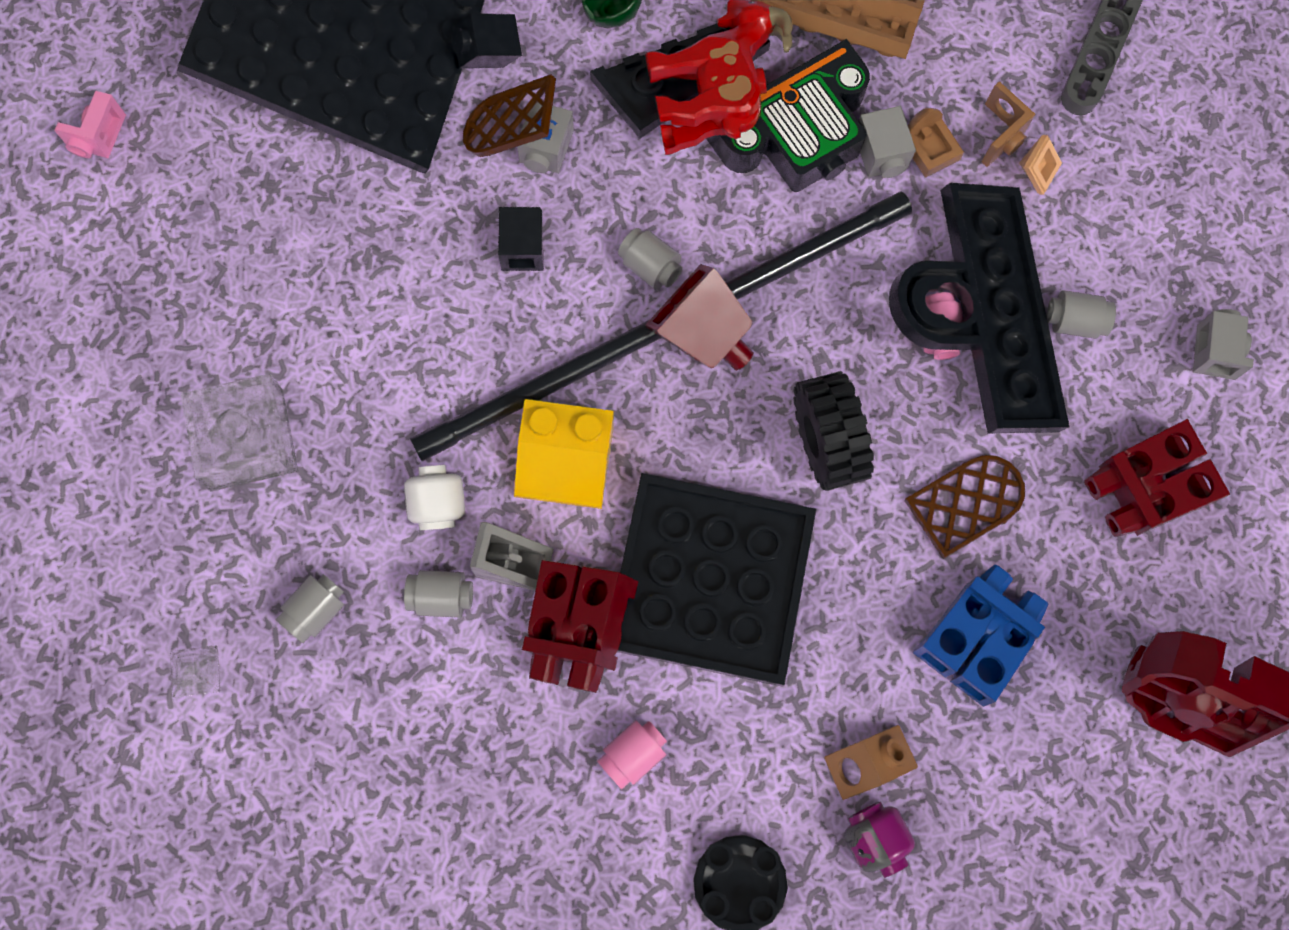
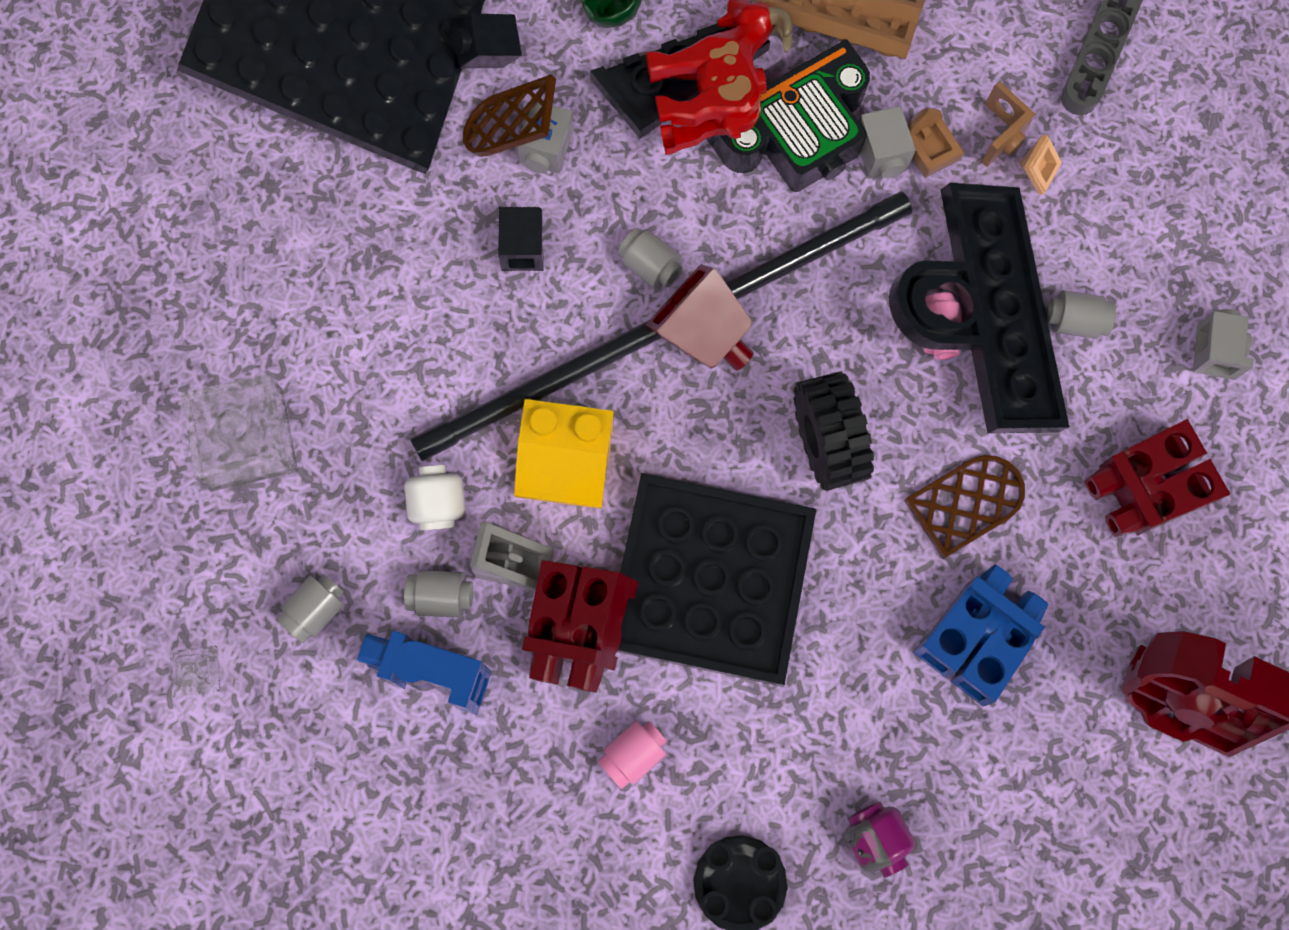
(98, 130): bright pink bracket -> none
(427, 668): none -> blue hips
(878, 758): medium nougat bracket -> none

